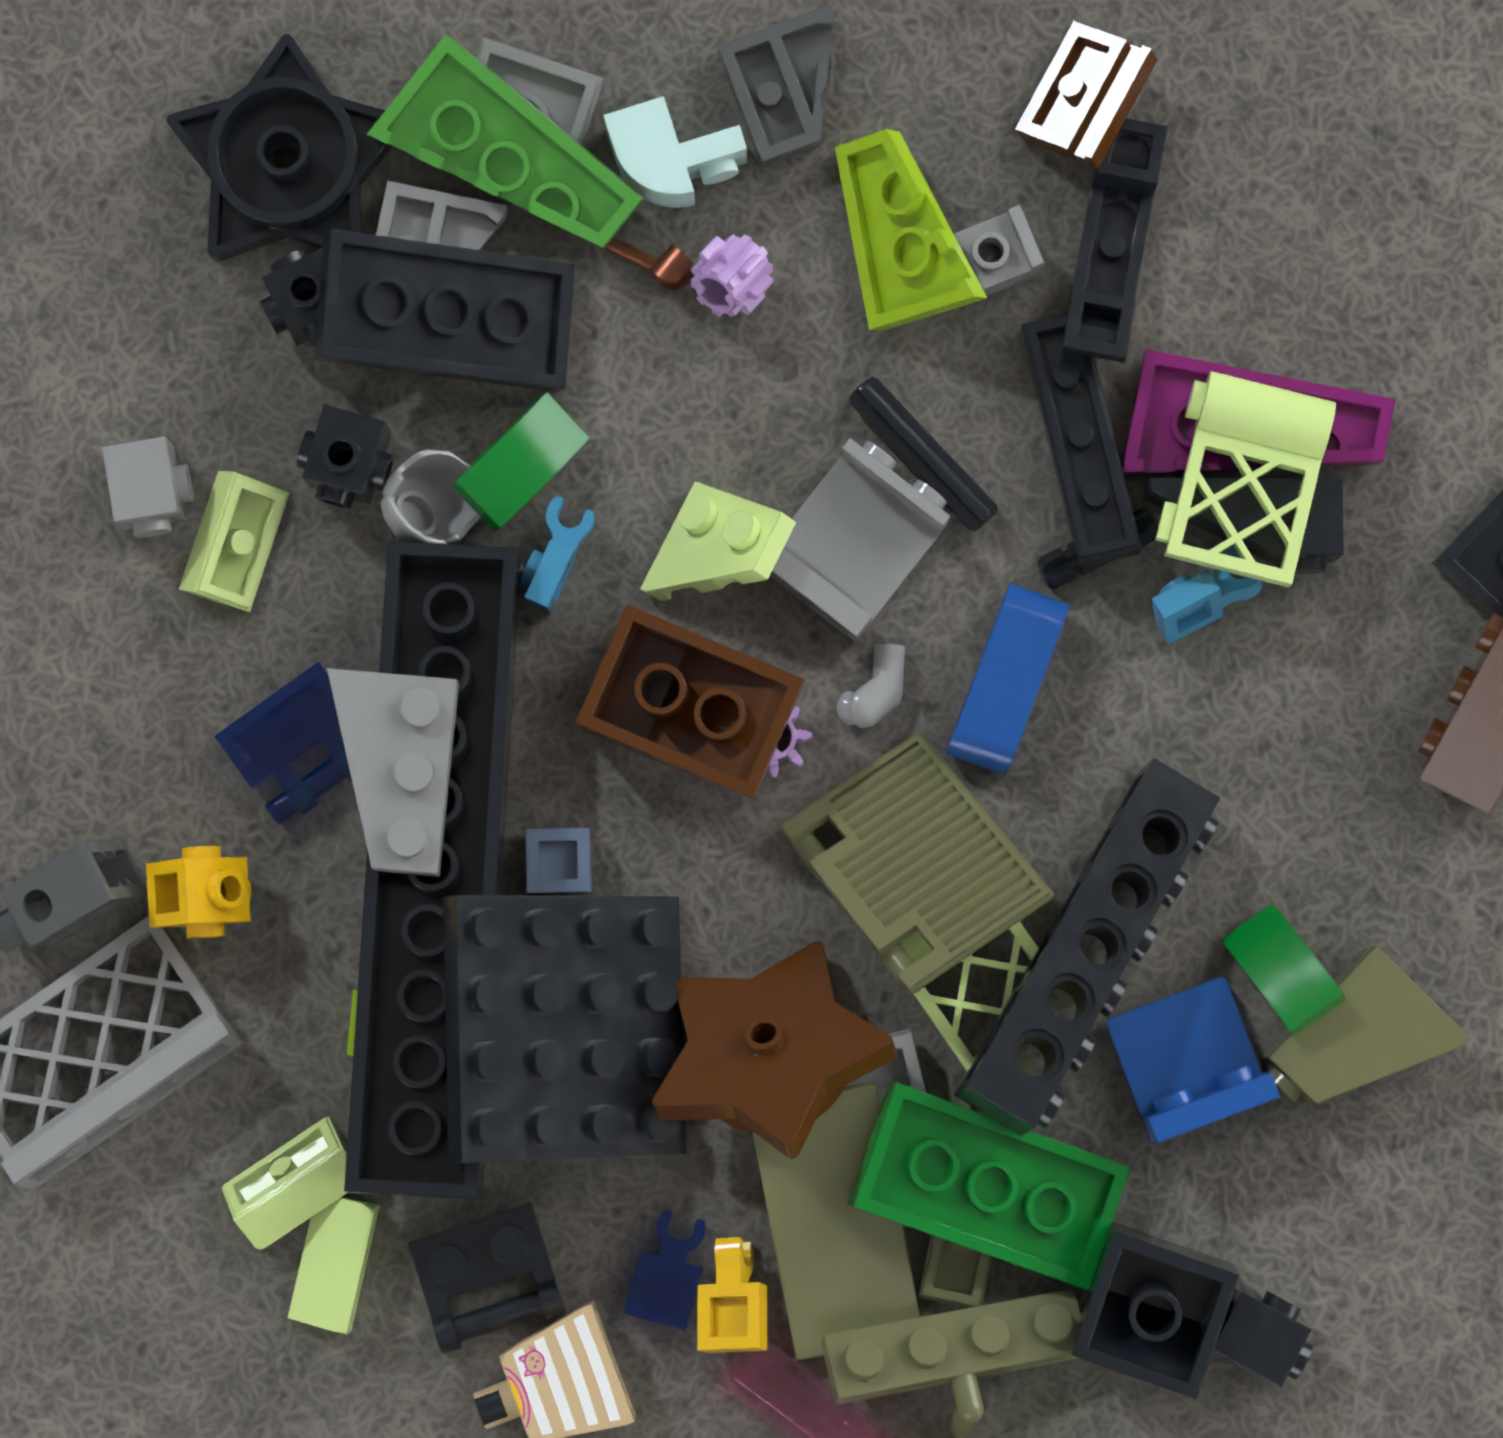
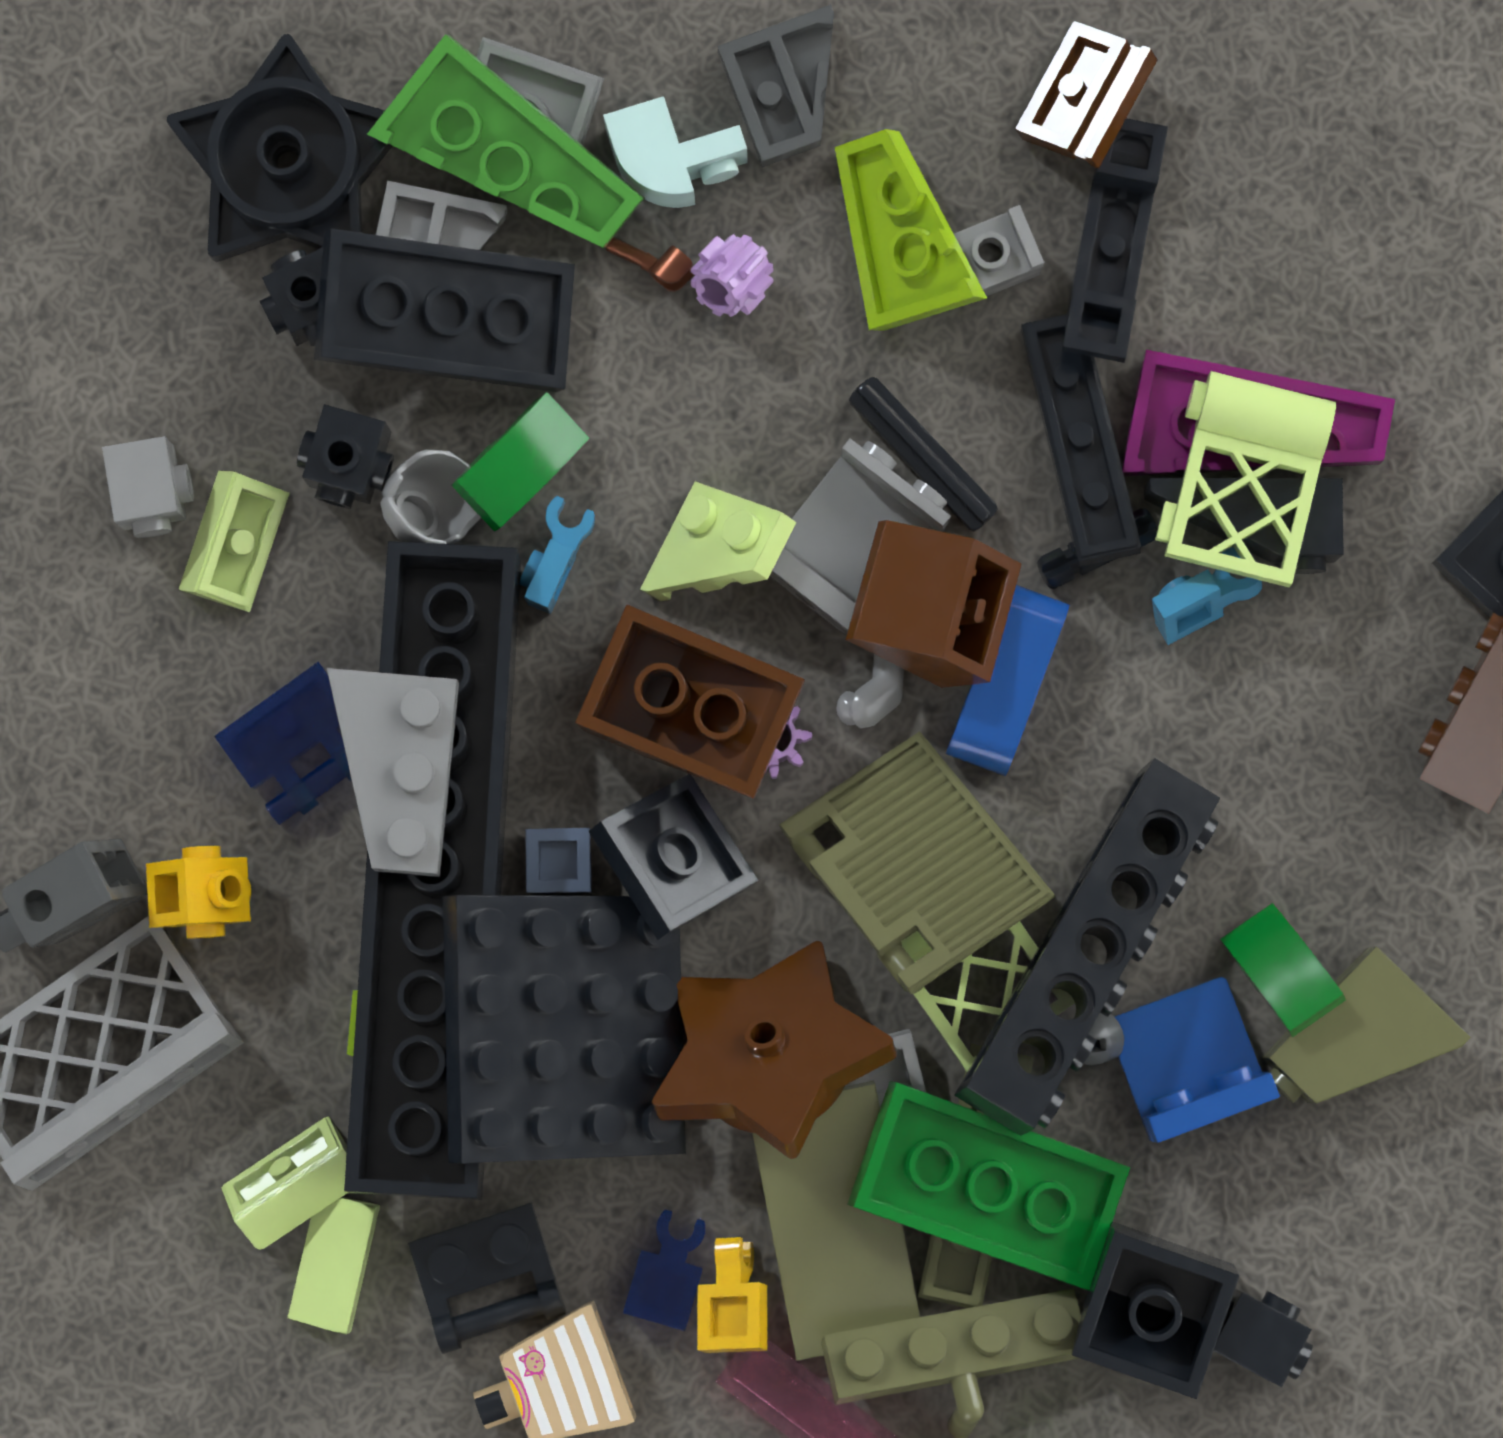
(673, 856): none -> black plate
(934, 603): none -> reddish brown slope
(1111, 1040): none -> dark grey hinge

